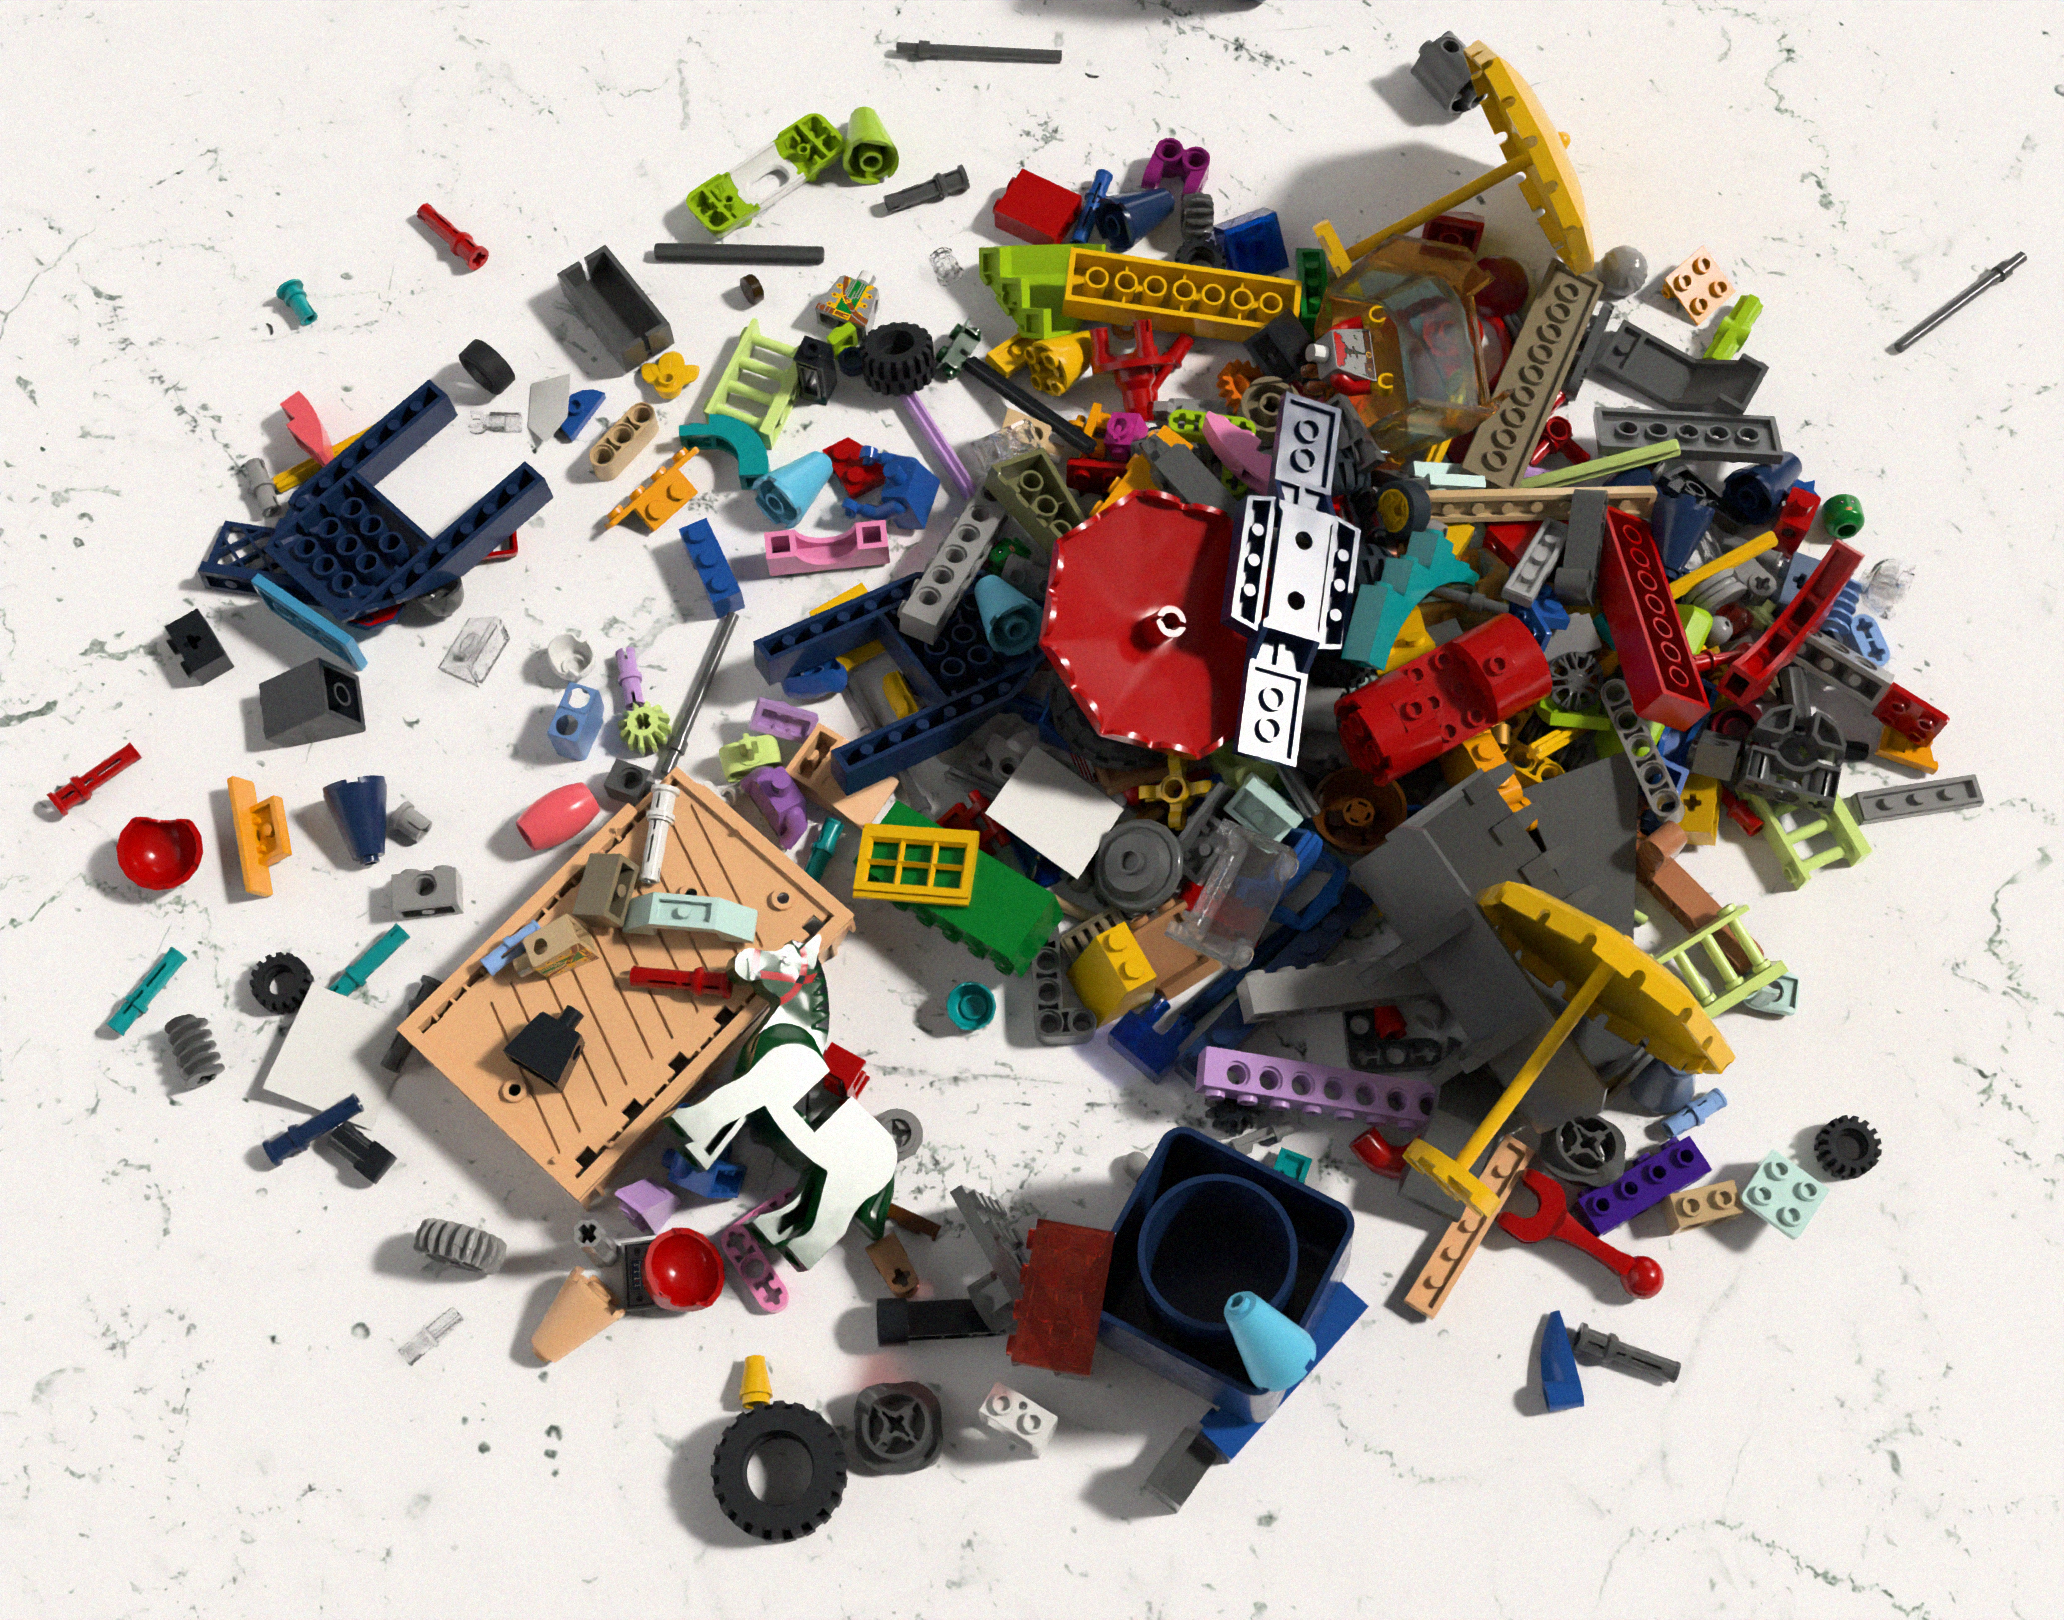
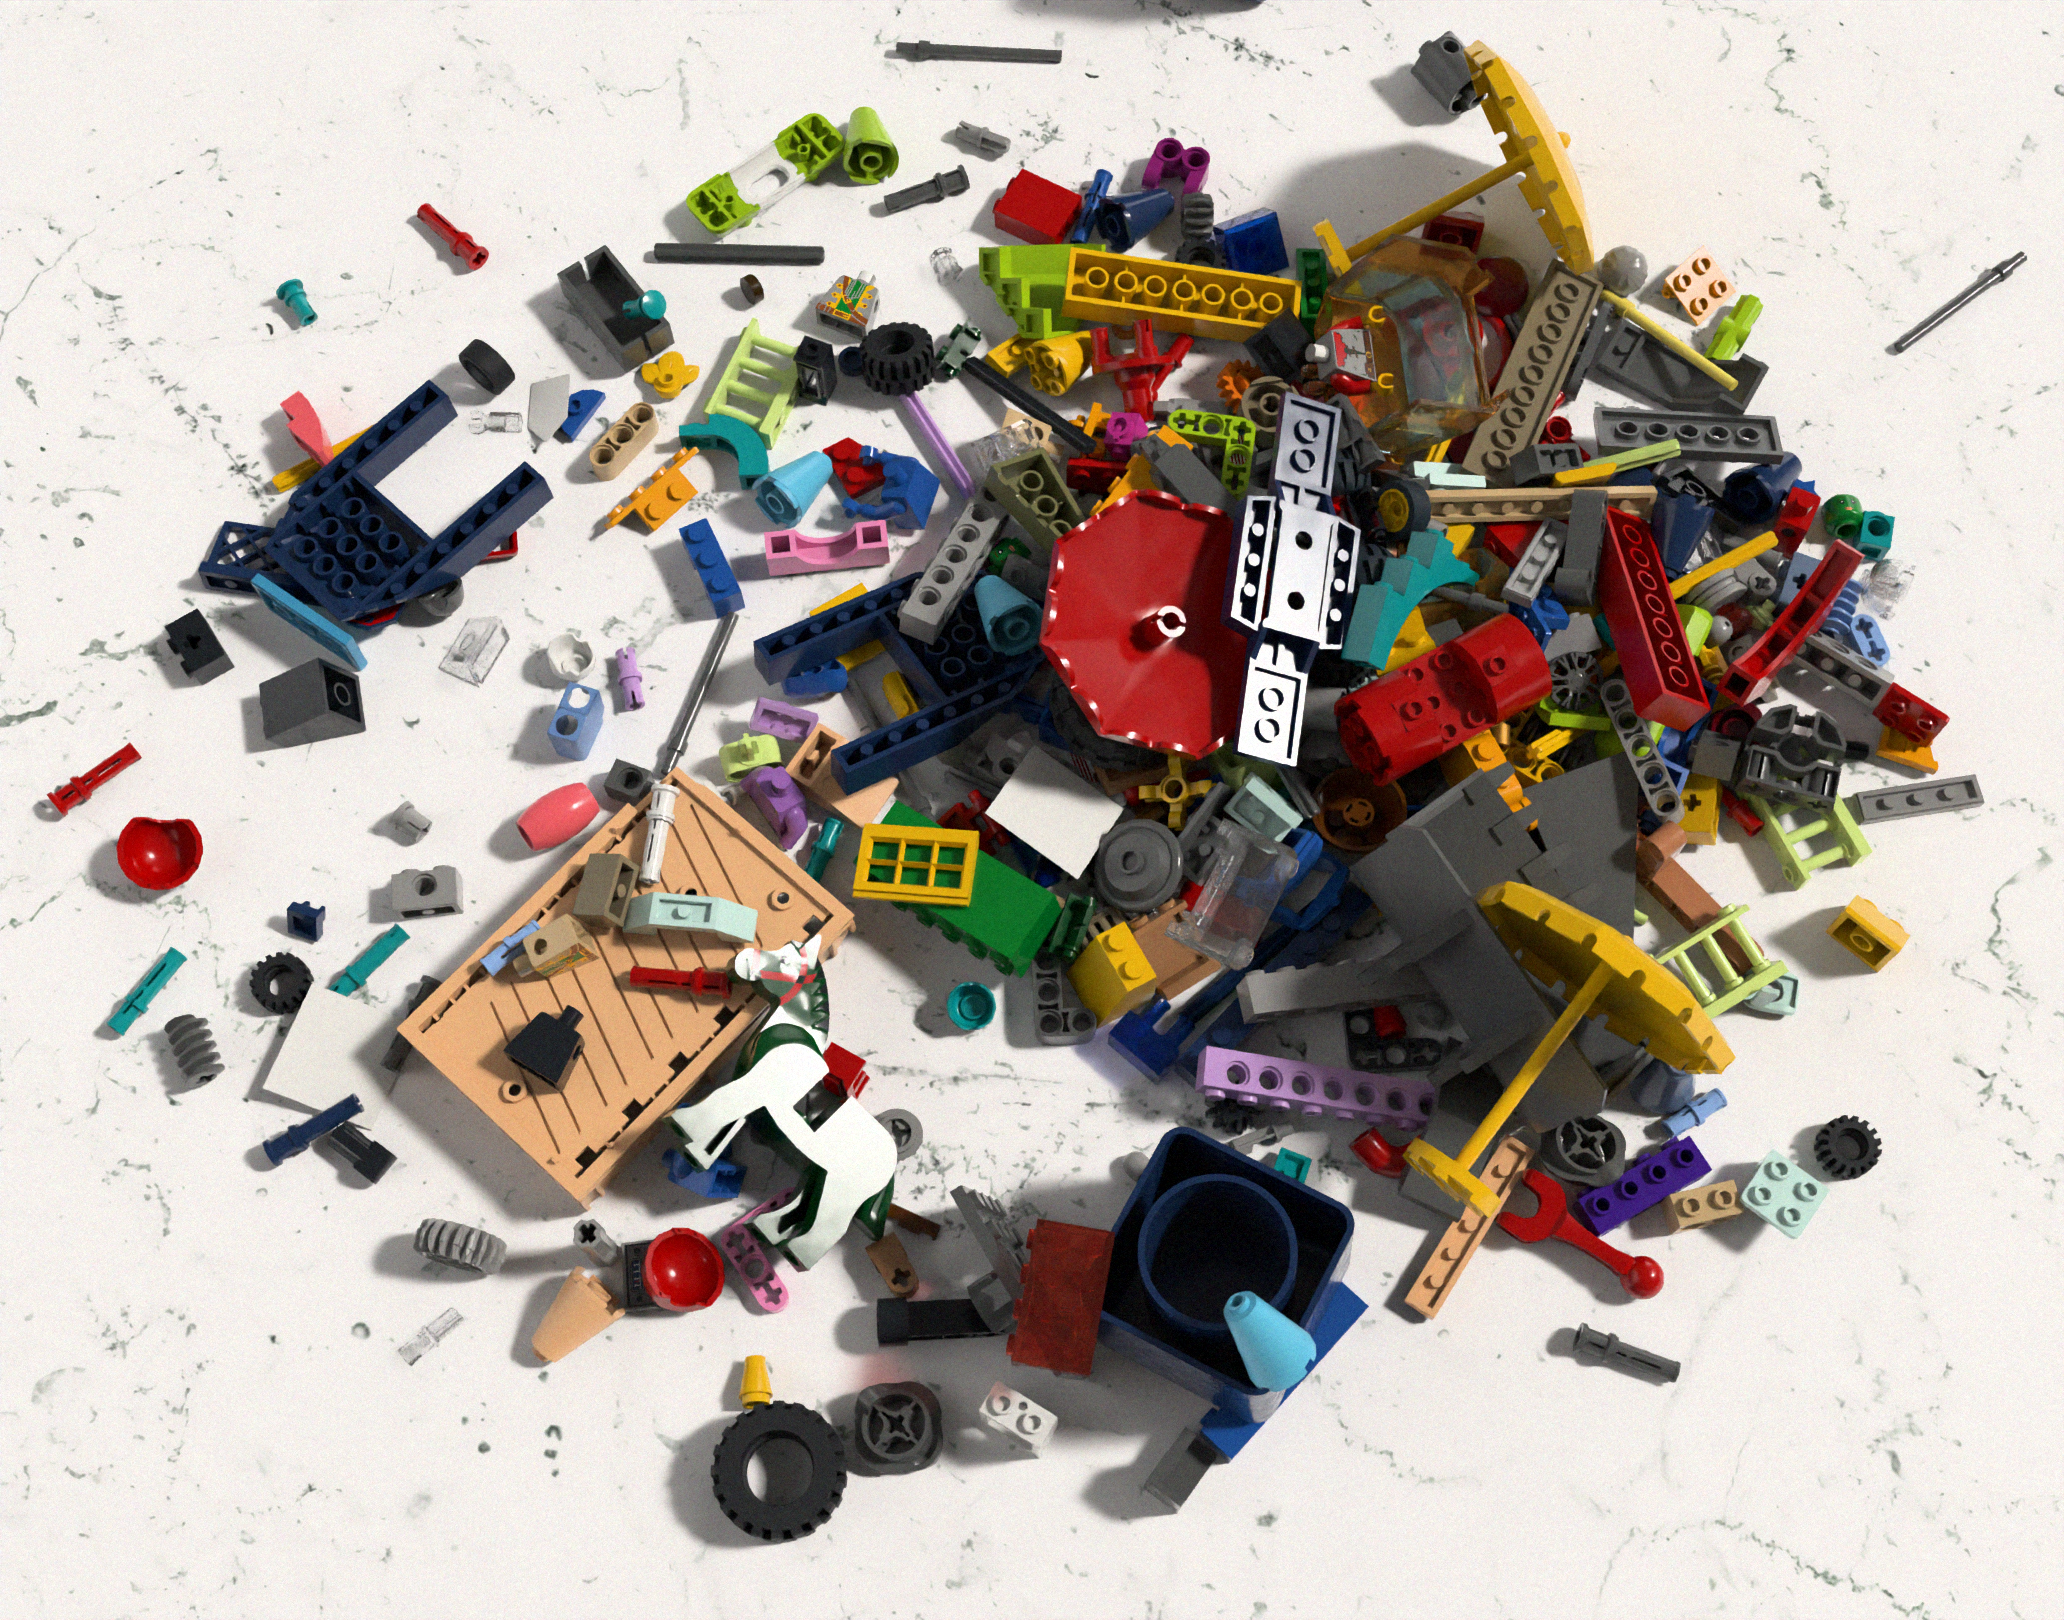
(259, 833): light orange bracket -> none
(263, 487): light grey pin -> none
(305, 920): none -> dark blue tile
(360, 815): dark blue cone -> none
(646, 737): yellowish green gear -> none
(647, 1204): lavender slope -> none
(649, 305): none -> teal pin
(842, 338): lime plate -> none
(983, 137): none -> light grey axle
(1072, 927): none -> dark green hinge
(1238, 451): bright pink slope -> none
(1542, 461): none -> dark grey brick
(1558, 1368): blue piece -> none
(1584, 477): none -> yellow tile
(1626, 309): none -> light yellow bar
(1708, 661): red pin -> none
(1794, 691): dark grey axle -> none
(1868, 933): none -> yellow slope
(1870, 545): none -> teal brick

